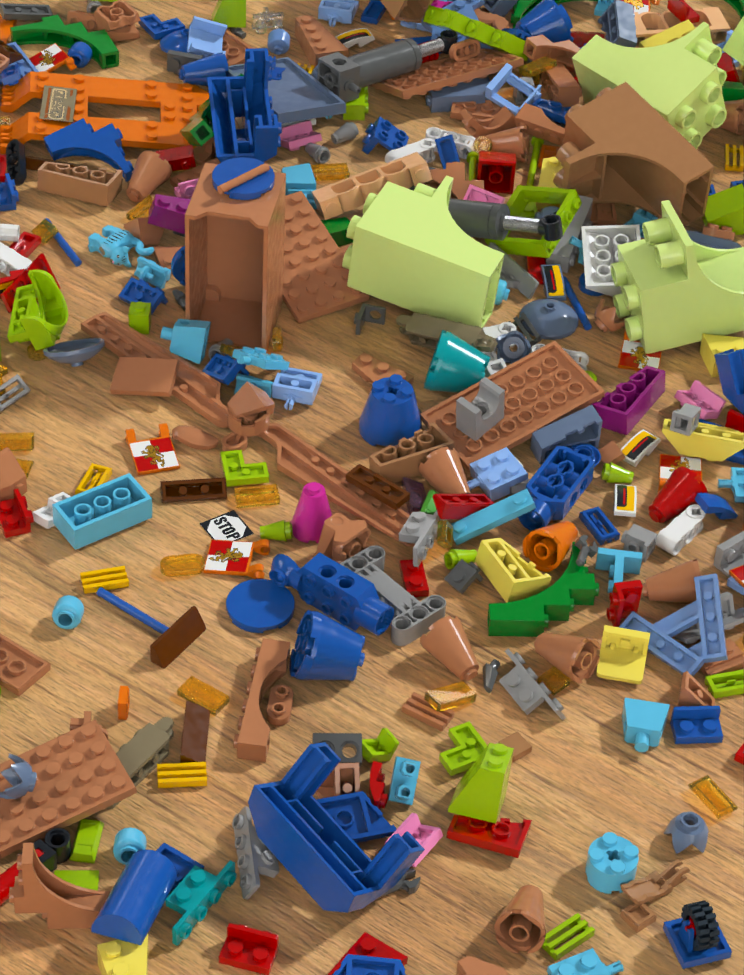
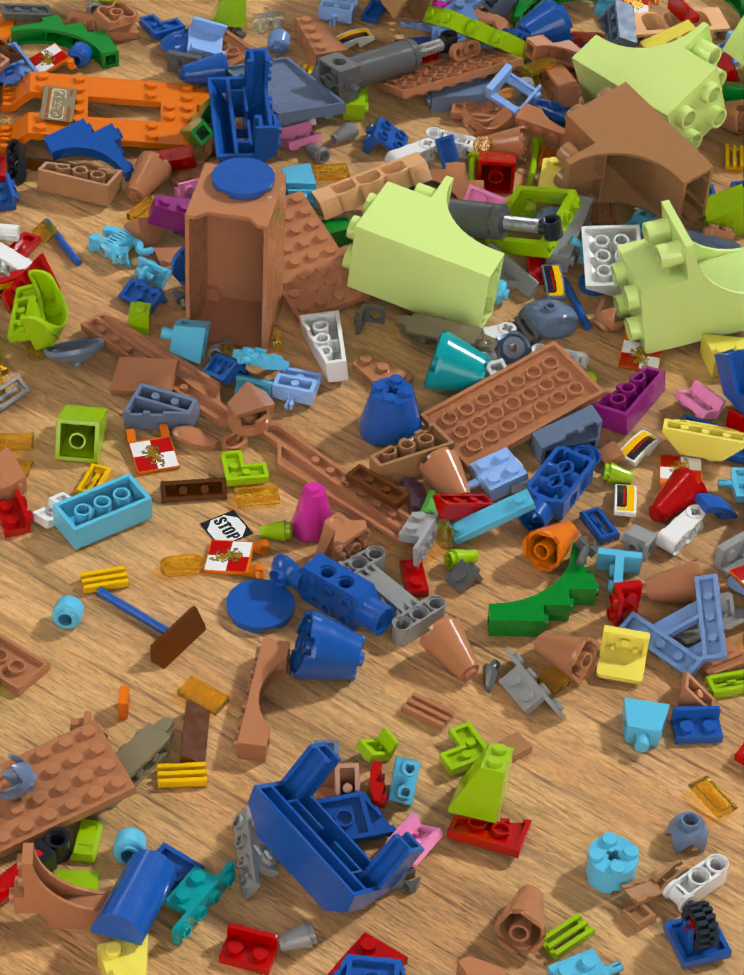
(80, 433): none -> lime slope
(157, 406): none -> sand blue wedge
(243, 178): nougat bar -> none
(276, 71): blue piece -> none
(280, 705): nougat plate -> none
(298, 938): none -> light grey cone
(325, 340): none -> white wedge
(339, 741): dark grey brick -> none
(450, 696): clear yellow tile -> none
(483, 412): light grey piece -> none
(509, 572): light yellow wedge -> none
(685, 419): light grey brick -> none
(698, 881): none -> white piece

